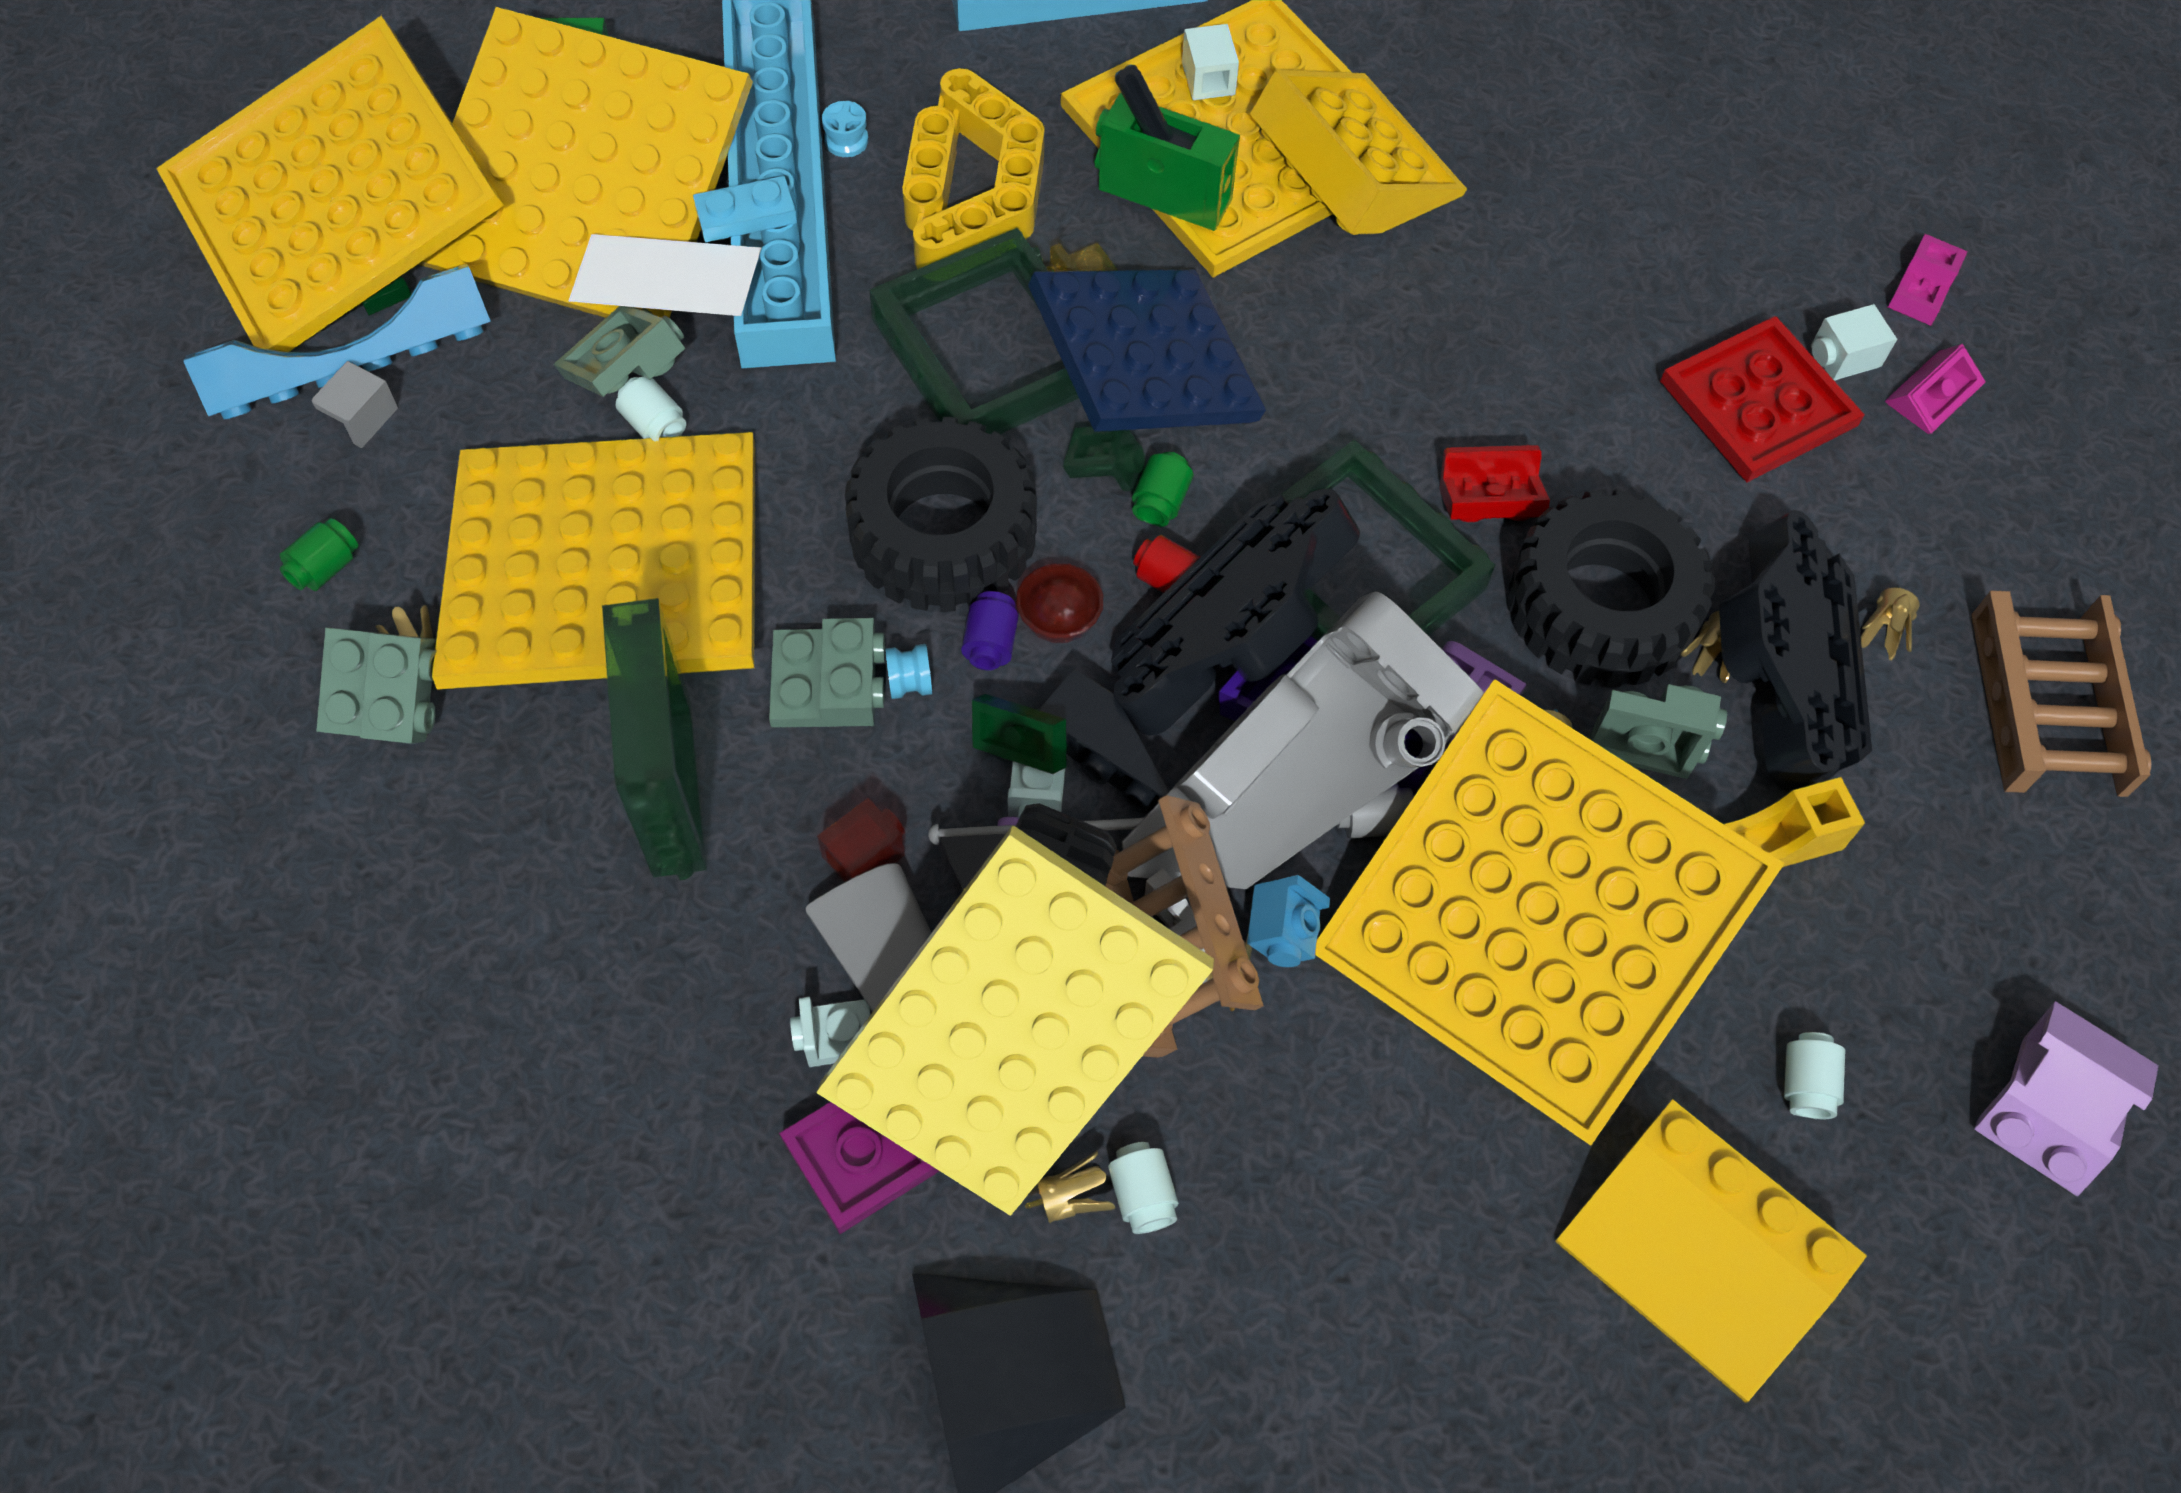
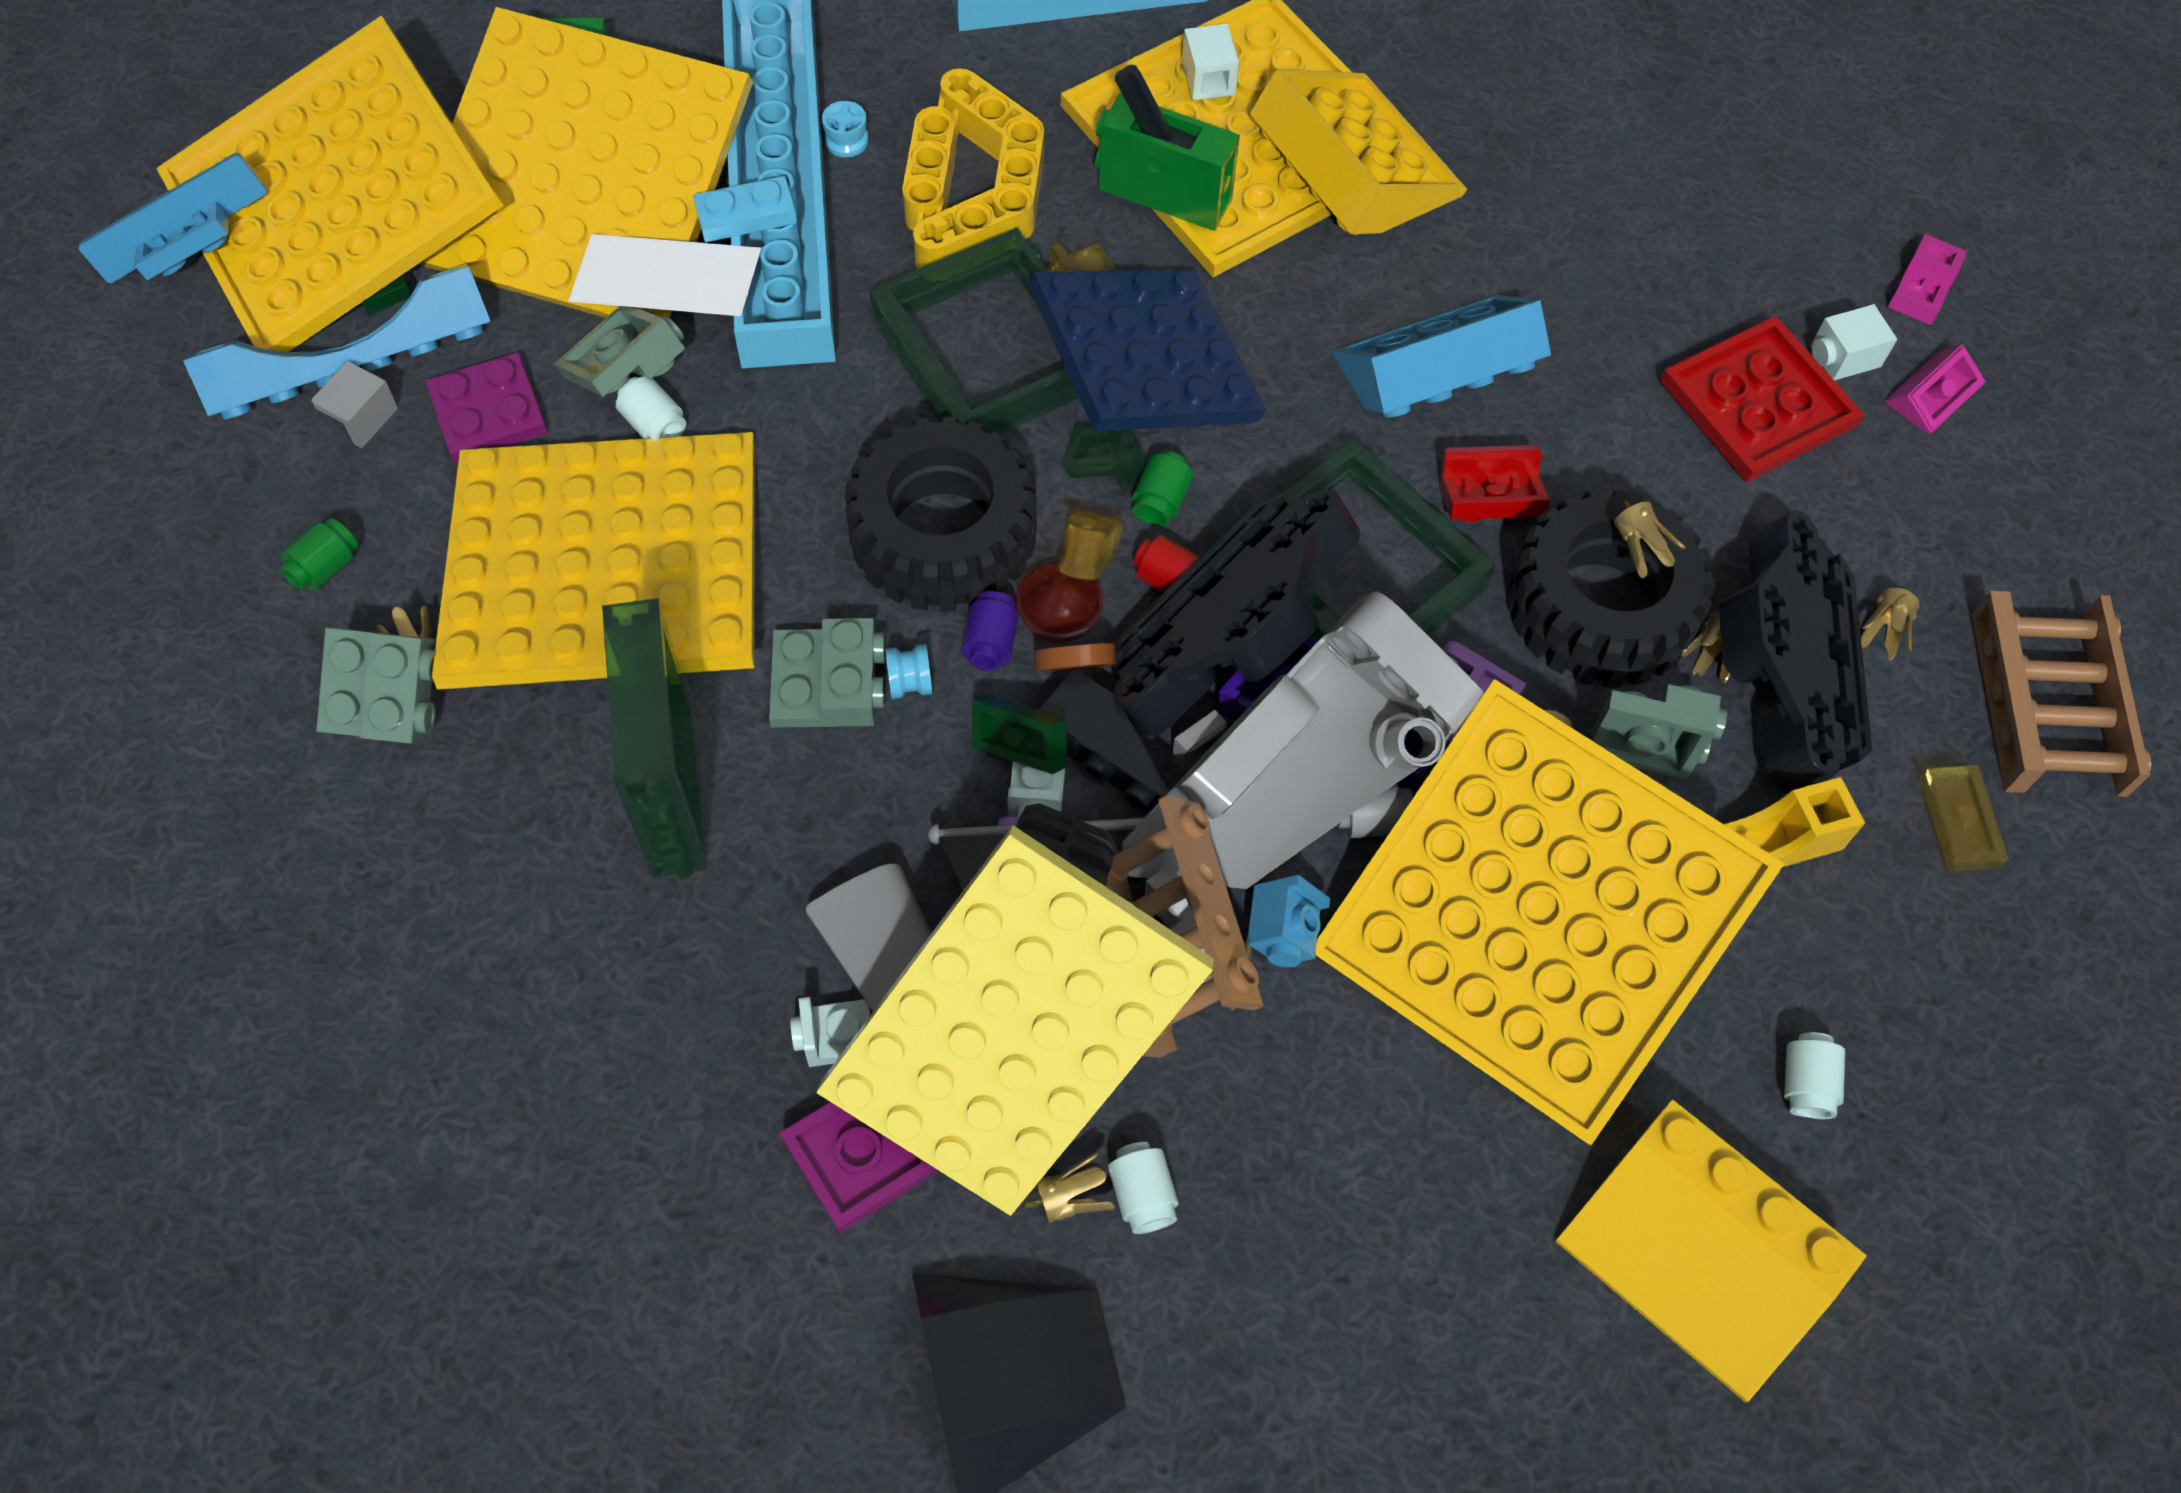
(175, 224): none -> dark azure bracket
(486, 406): none -> magenta plate
(862, 841): clear red brick -> none
(1075, 657): none -> dark orange piece
(1089, 544): none -> clear yellow piece
(1197, 740): none -> light grey tile
(1445, 353): none -> dark azure slope
(1641, 522): none -> pearl gold piece
(1964, 818): none -> clear yellow plate
(2068, 1099): lavender piece -> none

